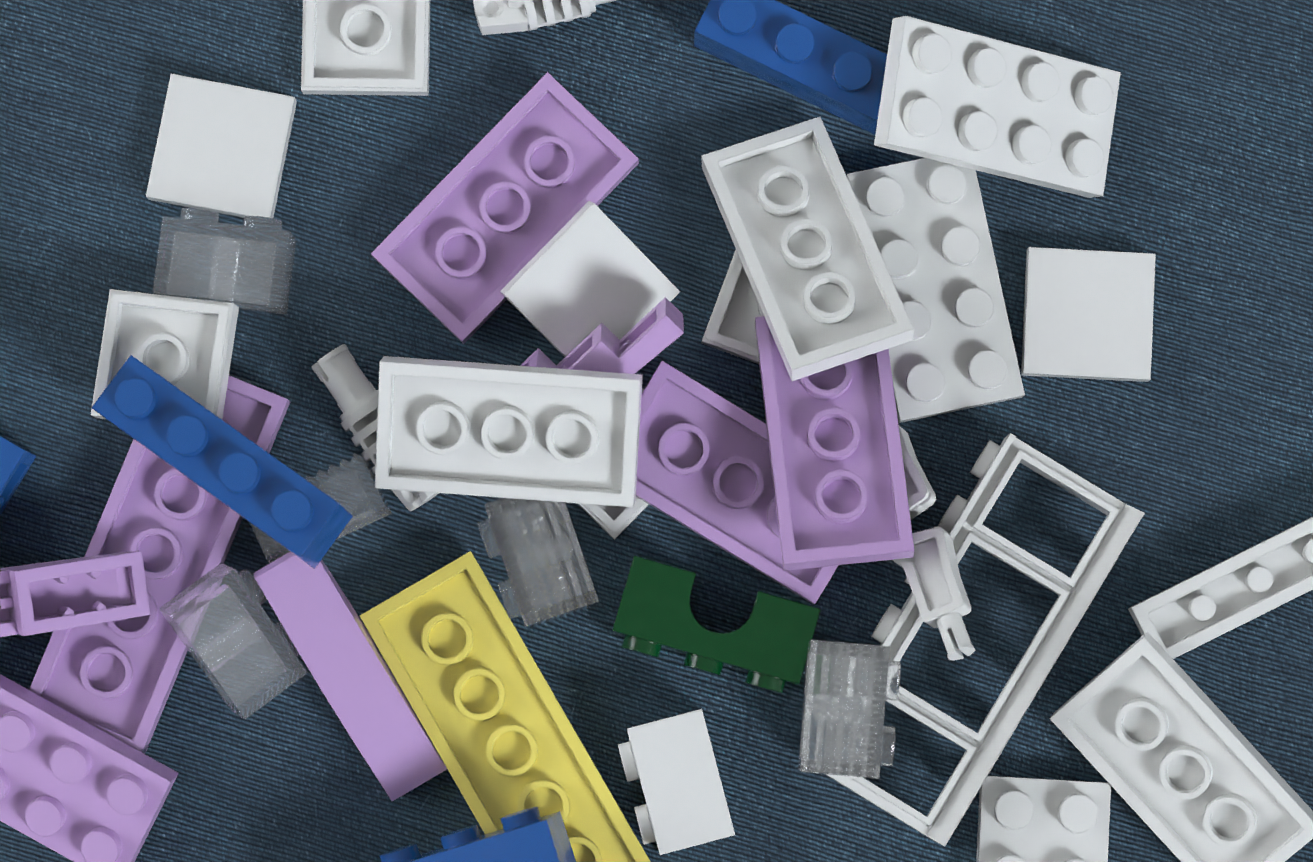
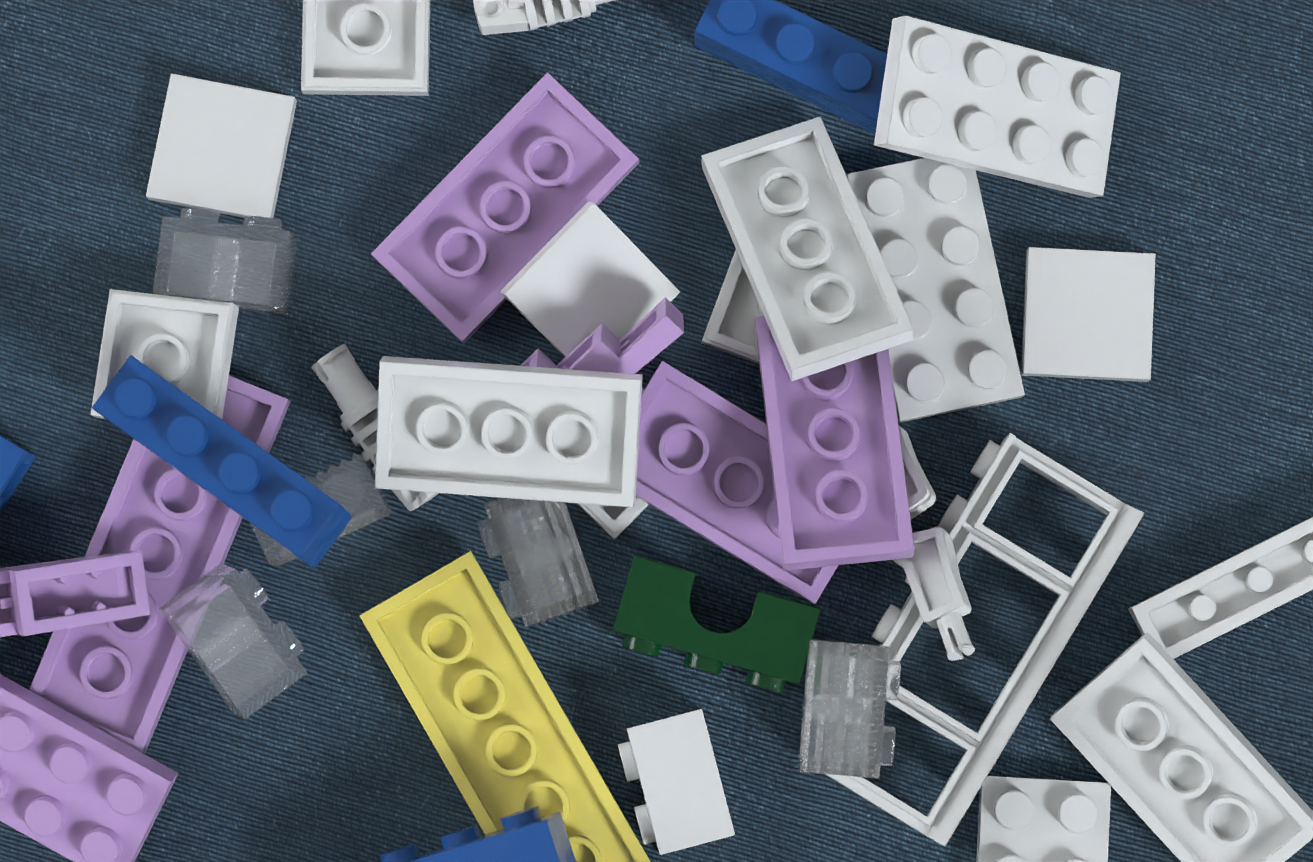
(350, 673): lavender slope -> none

